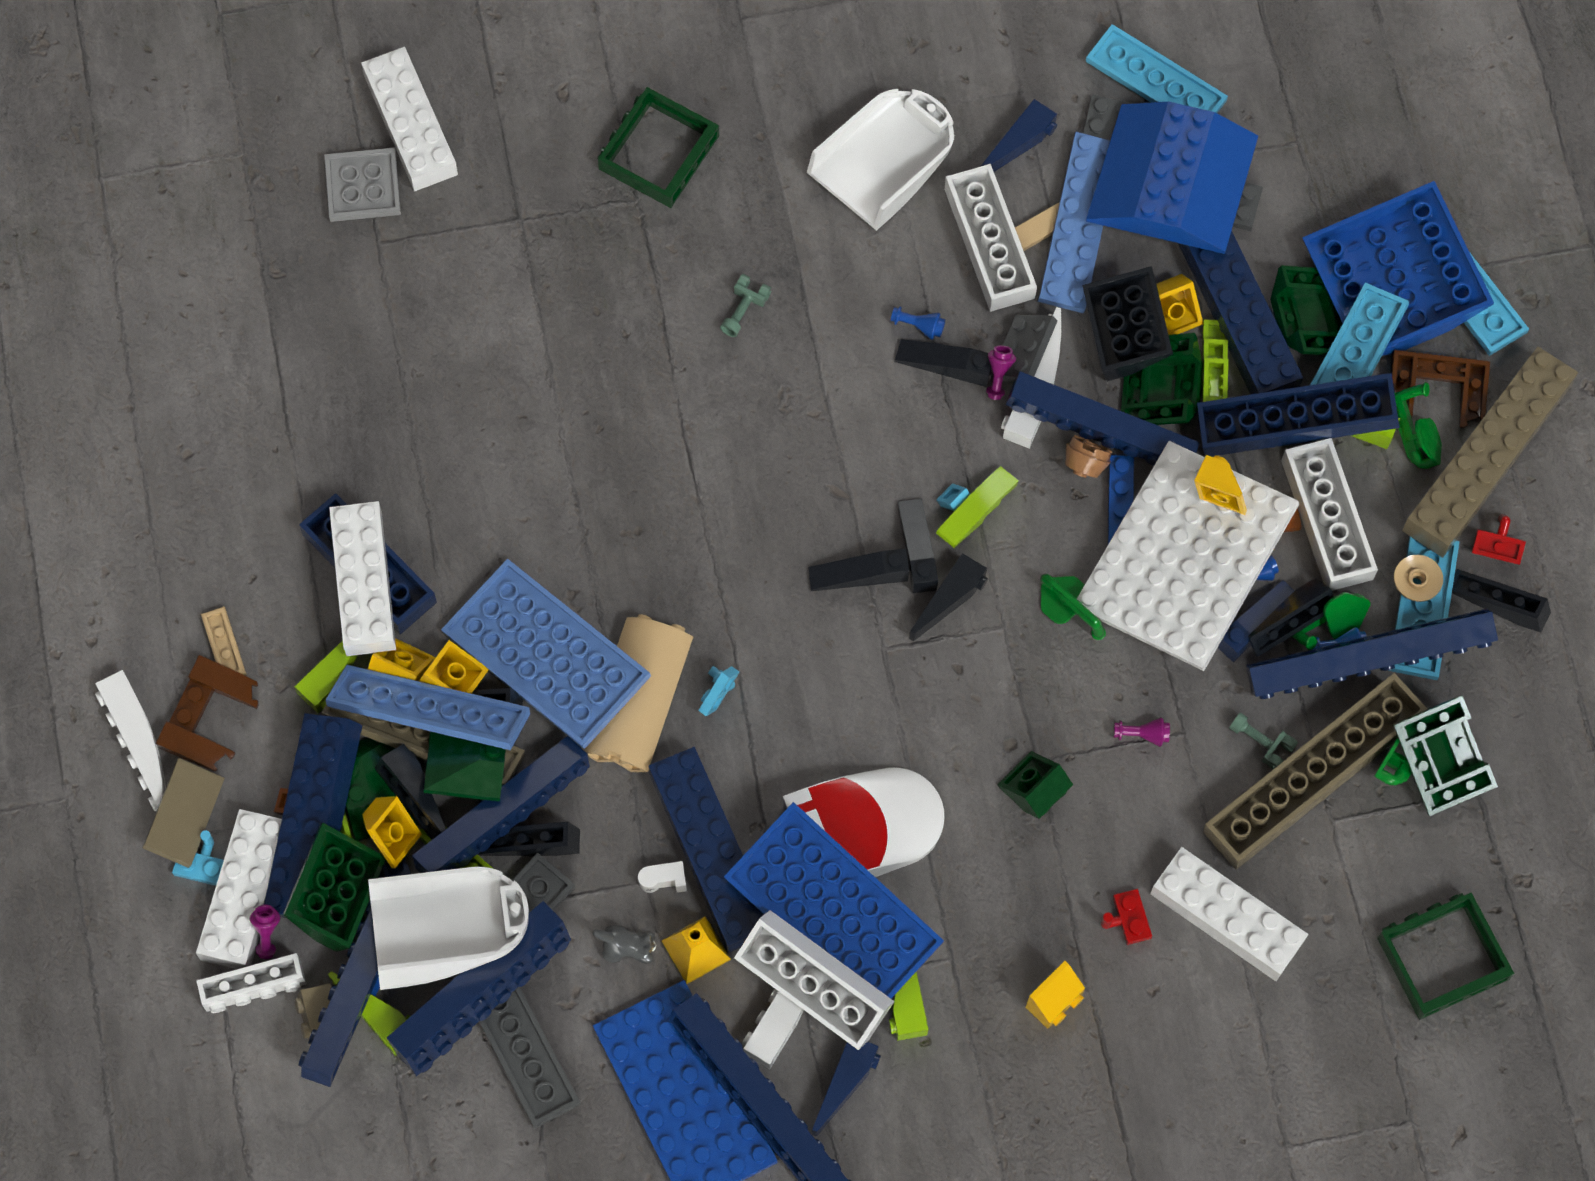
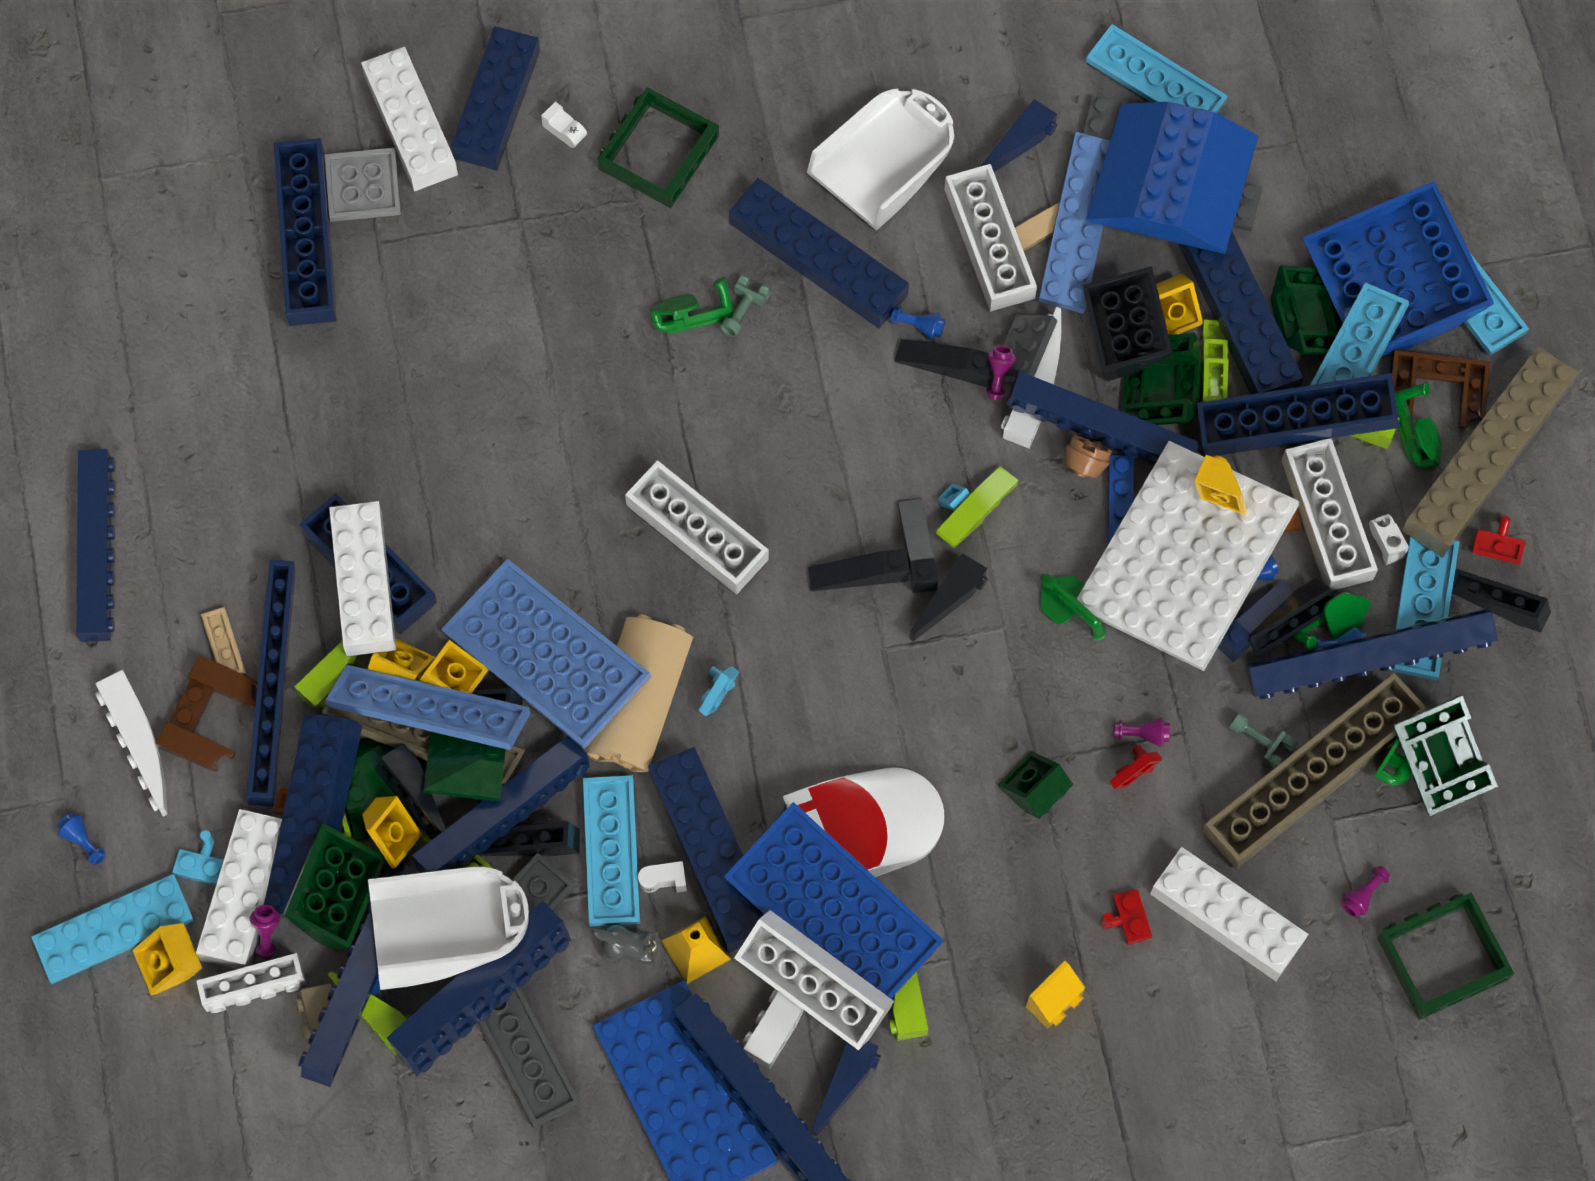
(73, 829): none -> blue piece
(94, 545): none -> dark blue brick
(110, 928): none -> medium azure plate
(167, 958): none -> yellow slope
(183, 813): dark tan tile -> none
(271, 683): none -> dark blue brick
(305, 232): none -> dark blue brick
(495, 98): none -> dark blue brick
(563, 125): none -> white leg
(611, 851): none -> medium azure plate
(681, 305): none -> green piece
(697, 527): none -> white brick
(818, 253): none -> dark blue brick
(1143, 764): none -> red plate
(1357, 901): none -> magenta piece
(1388, 539): none -> white leg
(1425, 570): tan dish -> none

